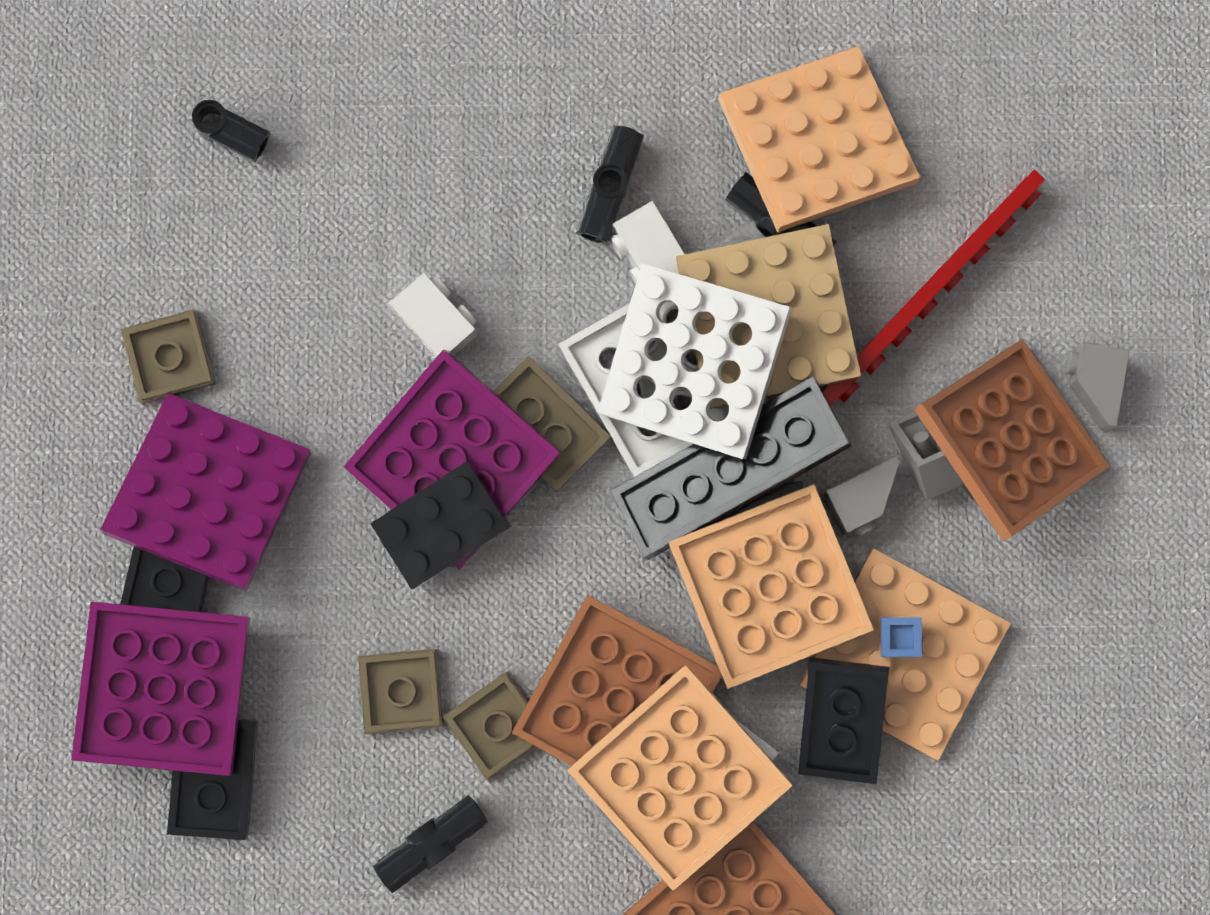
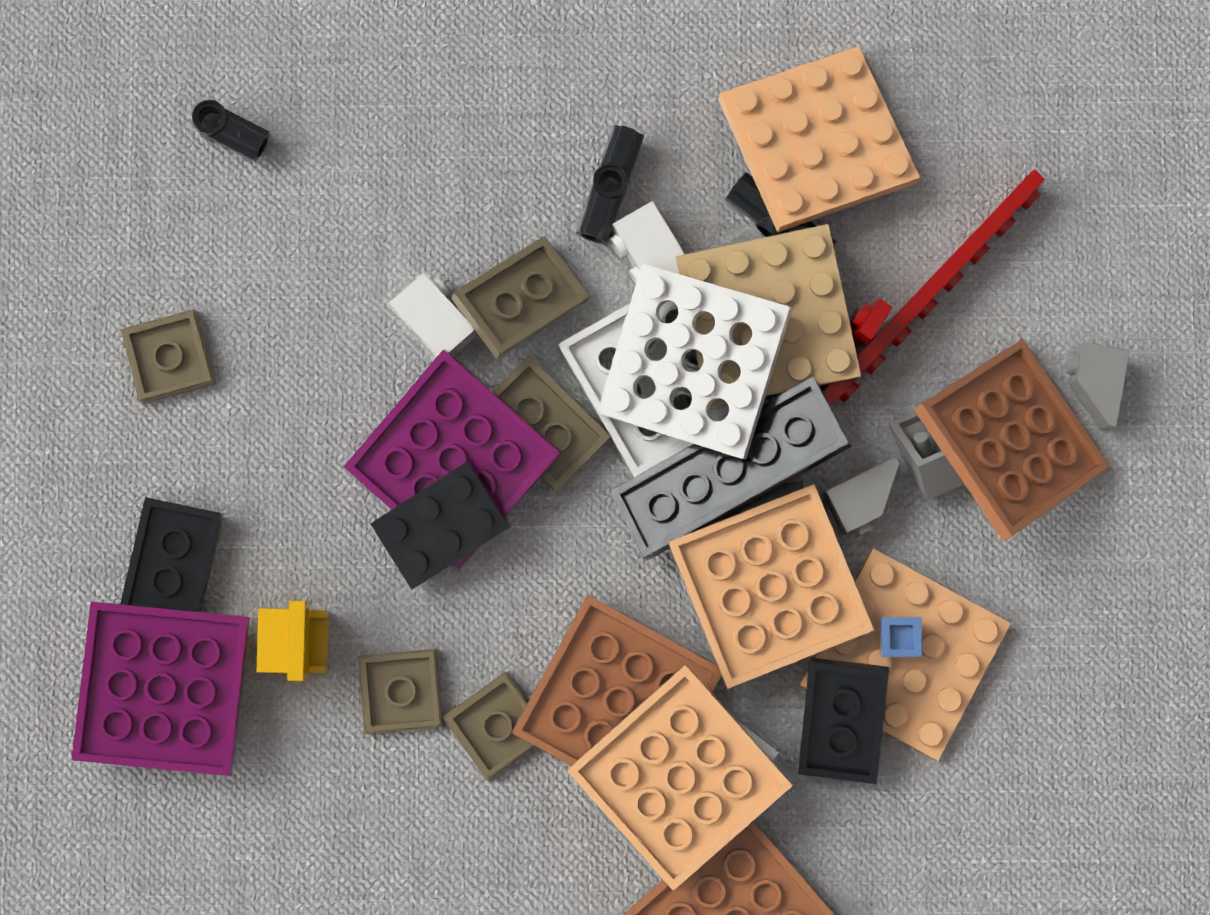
(206, 492): magenta plate -> none
(216, 803): black plate -> none
(293, 641): none -> yellow plate
(430, 844): black piece -> none
(520, 297): none -> dark tan plate
(867, 321): none -> red plate

